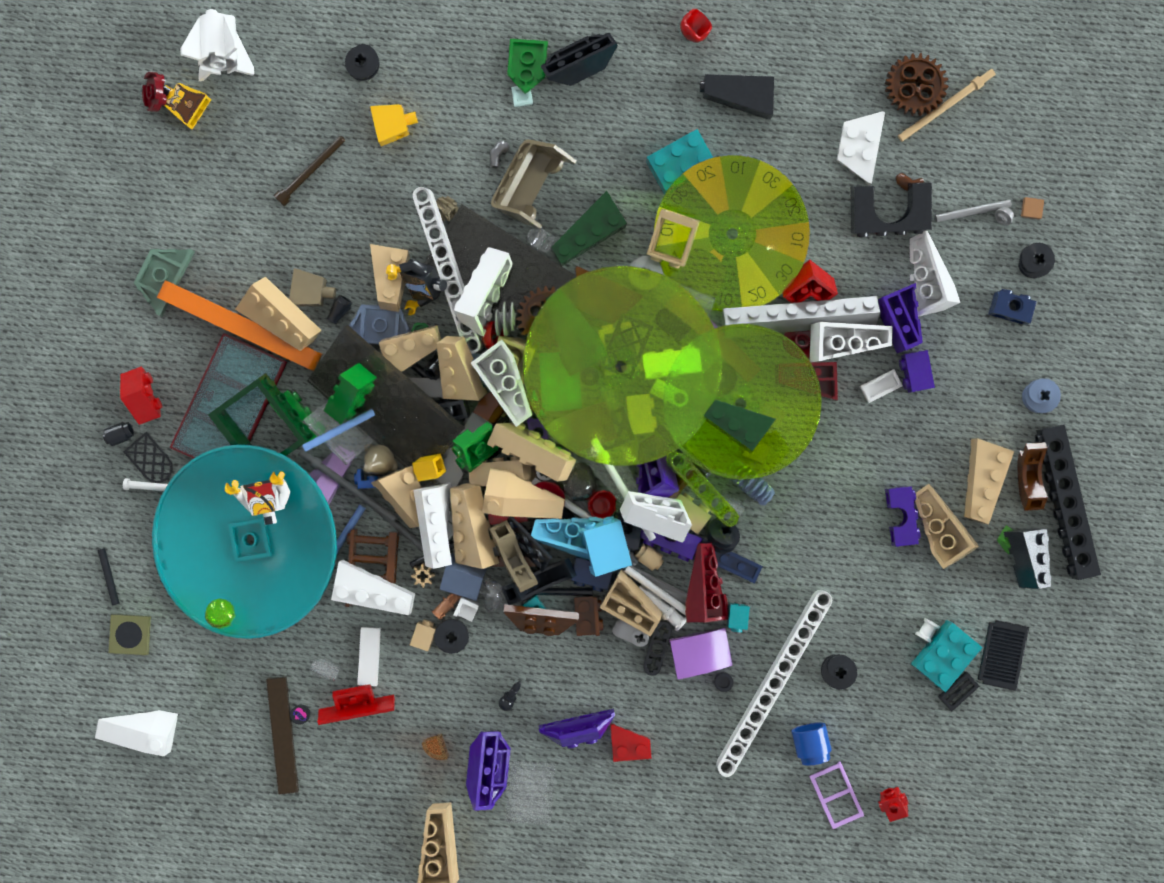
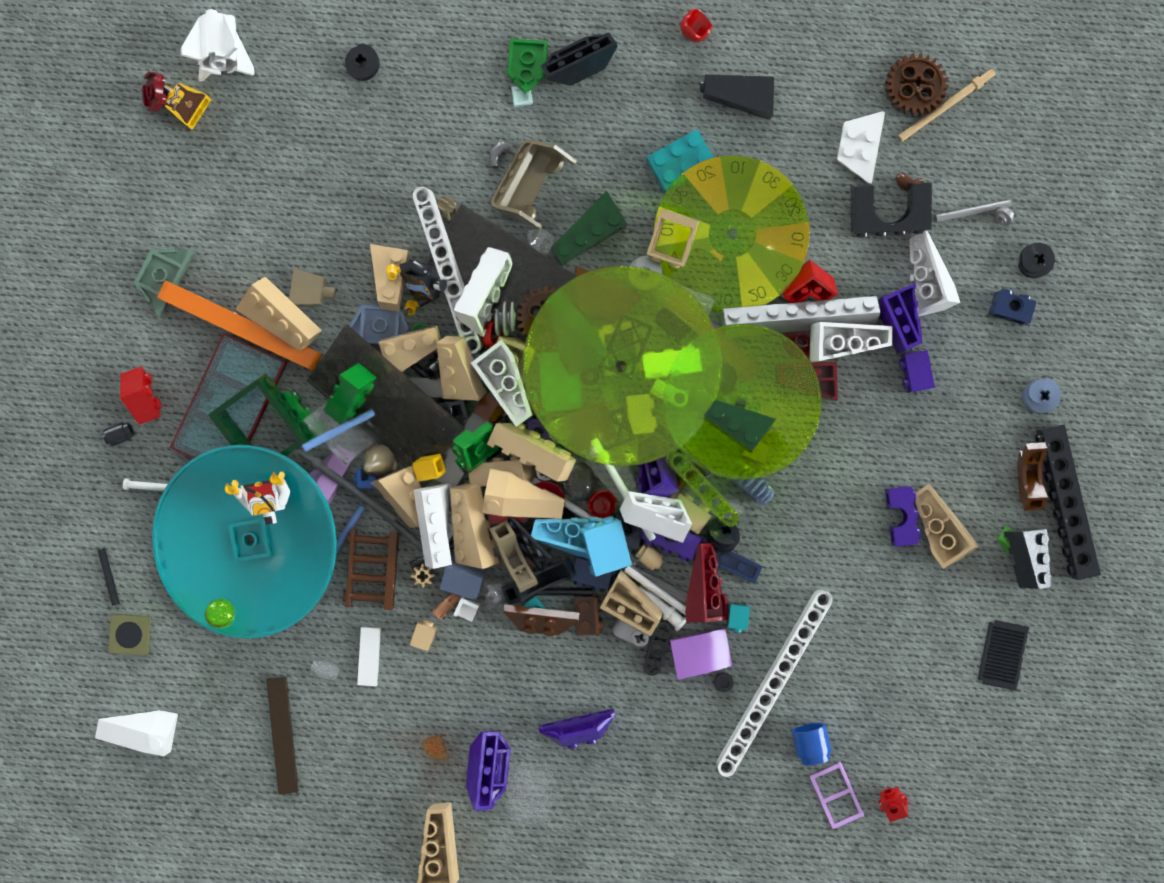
(144, 458): black window -> none
(284, 195): dark brown piece -> none
(300, 714): black tile -> none
(339, 308): black cone -> none
(355, 703): red bracket -> none
(365, 589): white wedge -> none
(391, 122): yellow torso -> none
(460, 631): black piece -> none
(507, 701): black bar -> none
(629, 745): red wing -> none
(832, 664): black piece -> none
(881, 386): white tile -> none
(927, 630): white bush -> none
(946, 655): teal brick -> none
(957, 682): black tile -> none
(985, 479): tan wedge -> none
(1032, 208): medium nougat tile -> none

